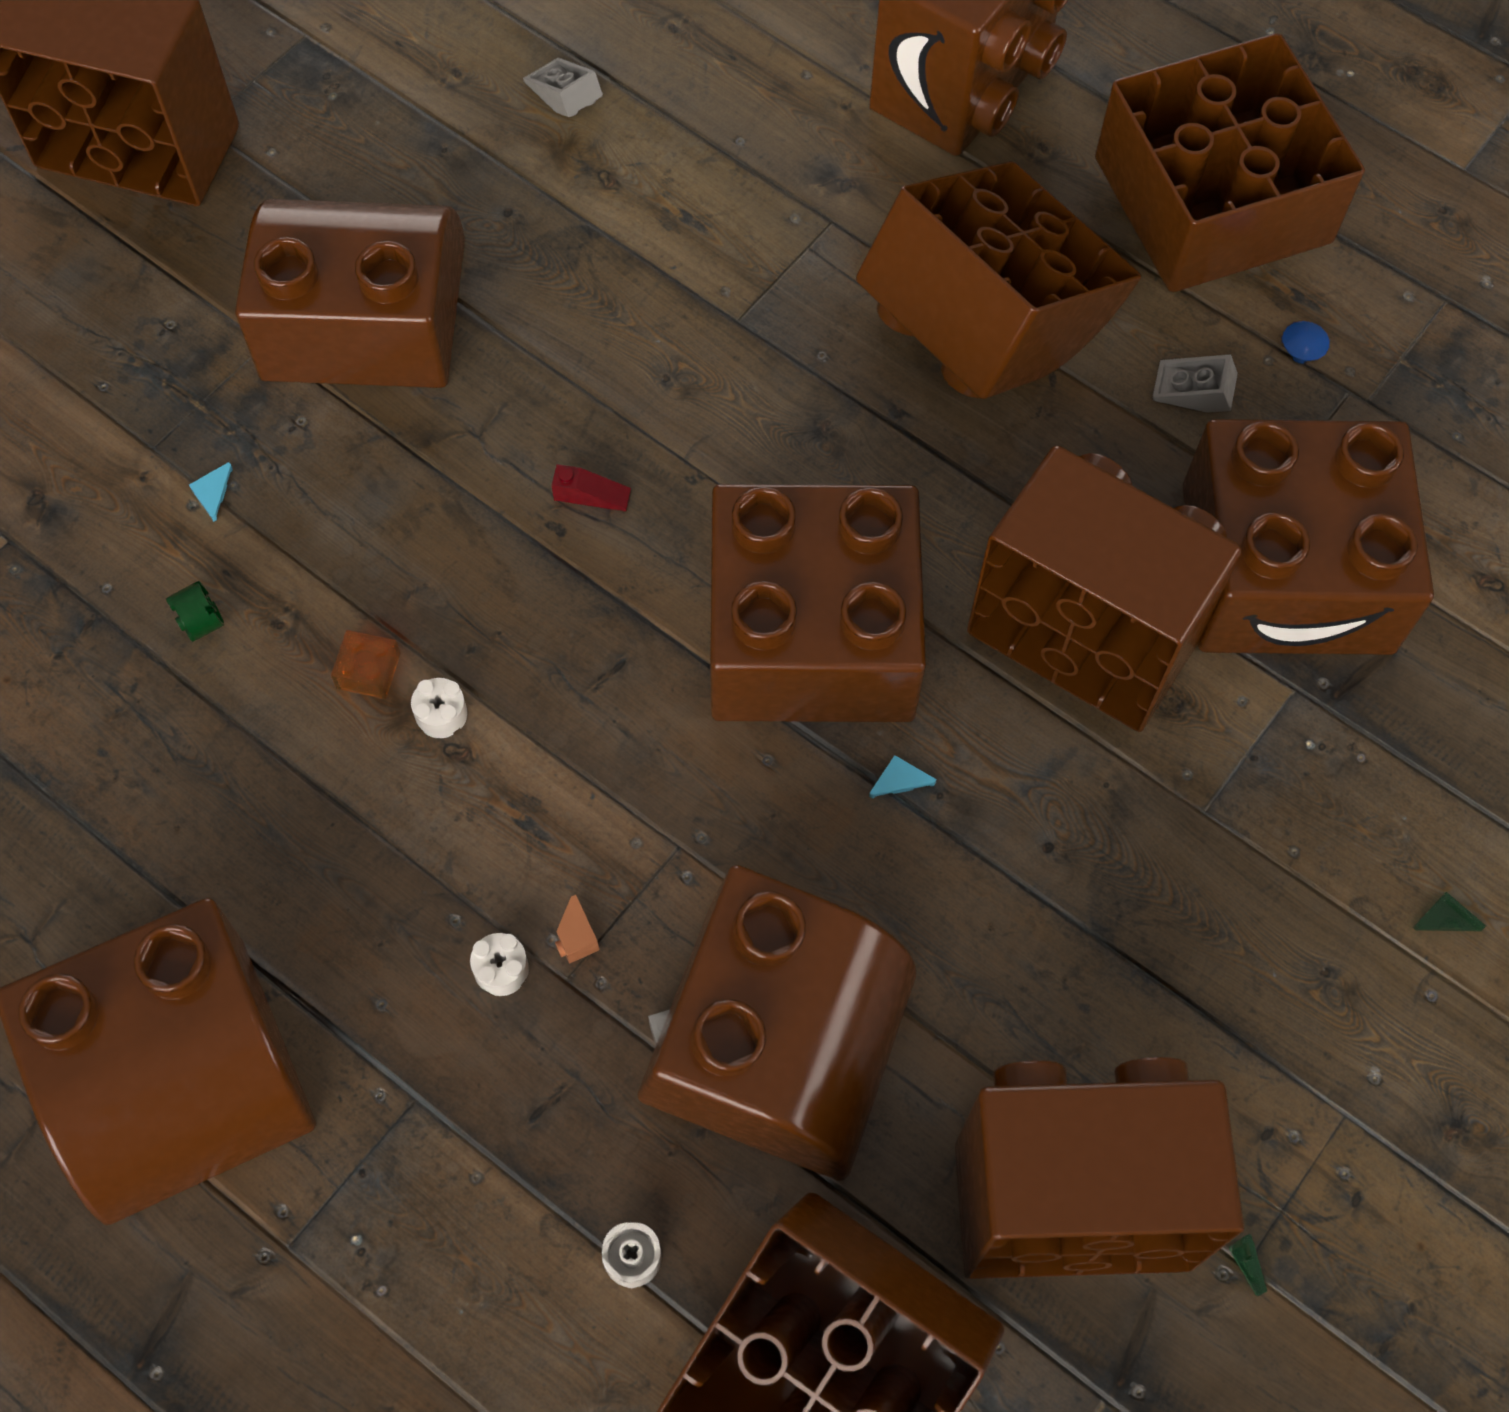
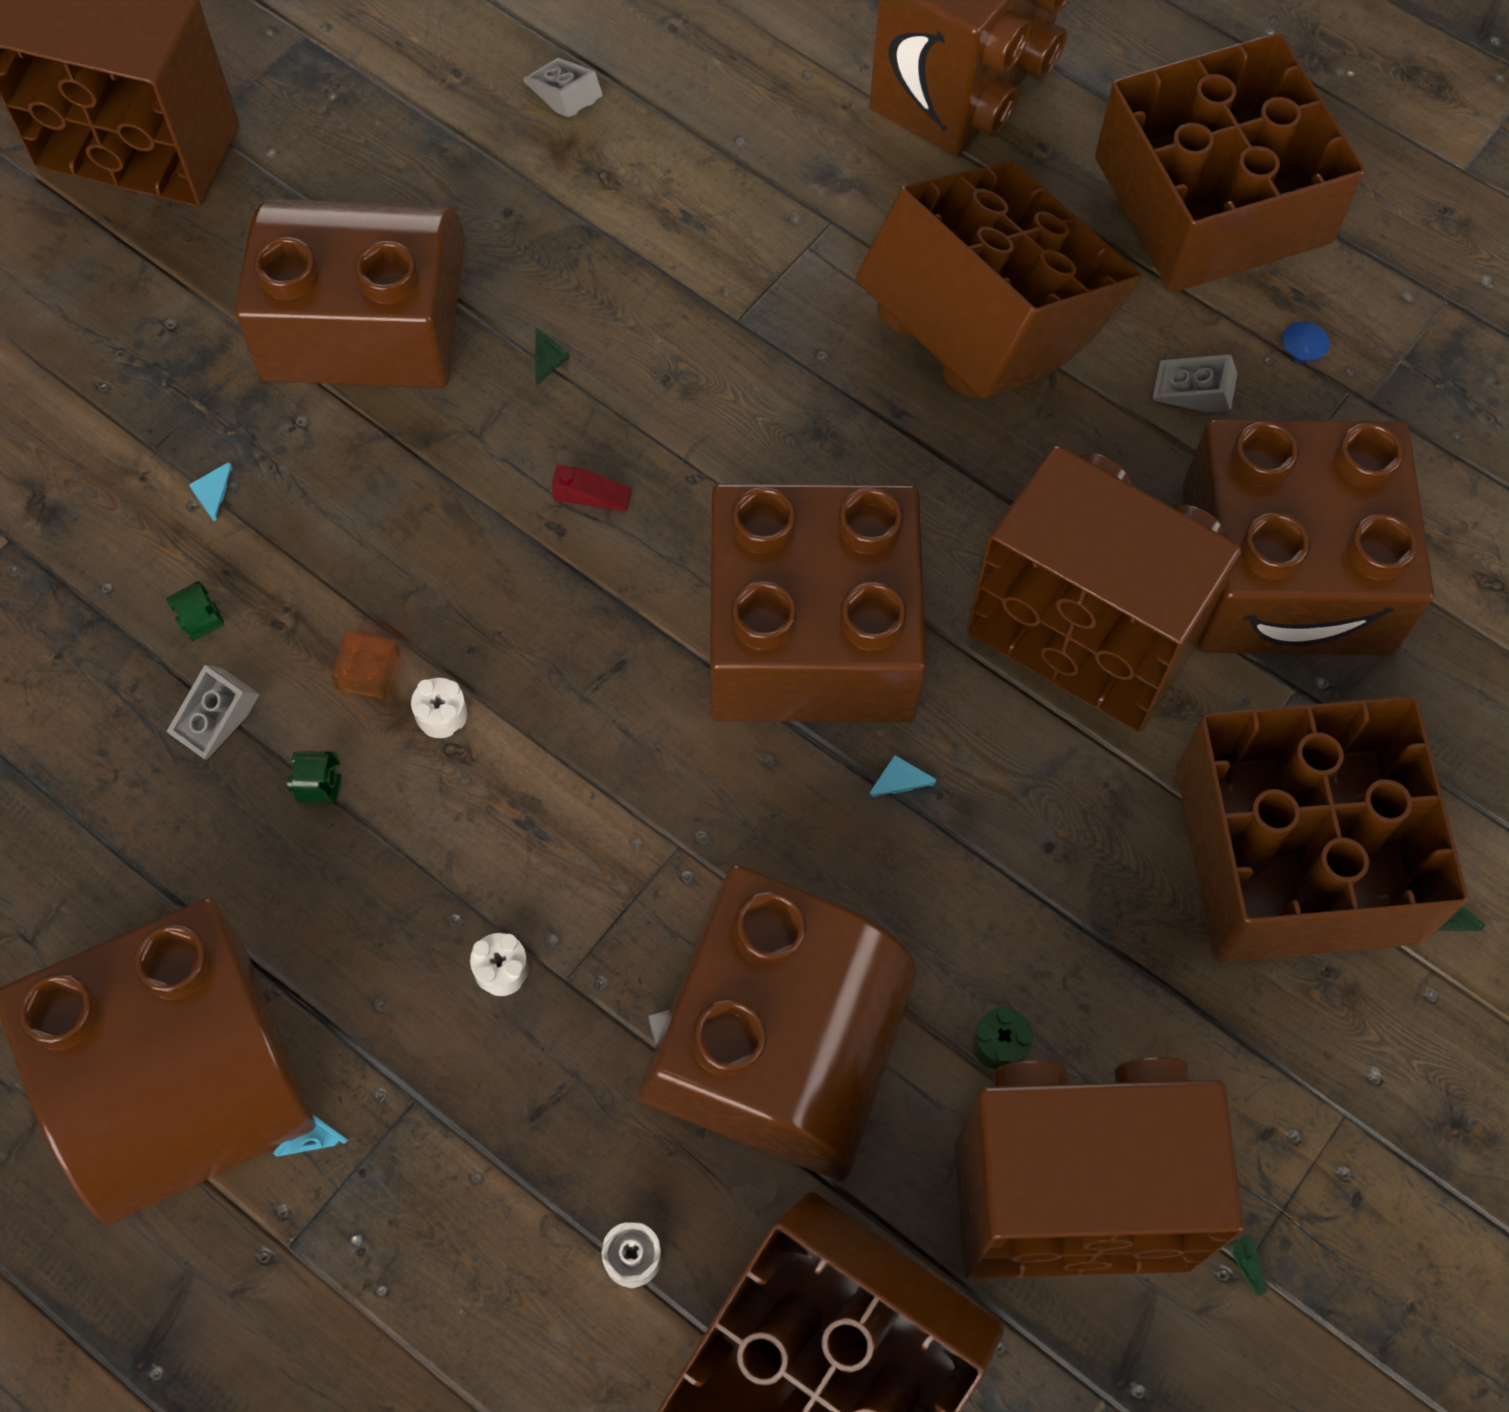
(212, 710): none -> light grey slope
(315, 777): none -> dark green brick
(320, 1137): none -> medium azure tile
(547, 356): none -> clear green tile
(575, 933): nougat slope -> none
(1002, 1023): none -> dark green brick
(1318, 829): none -> reddish brown piece

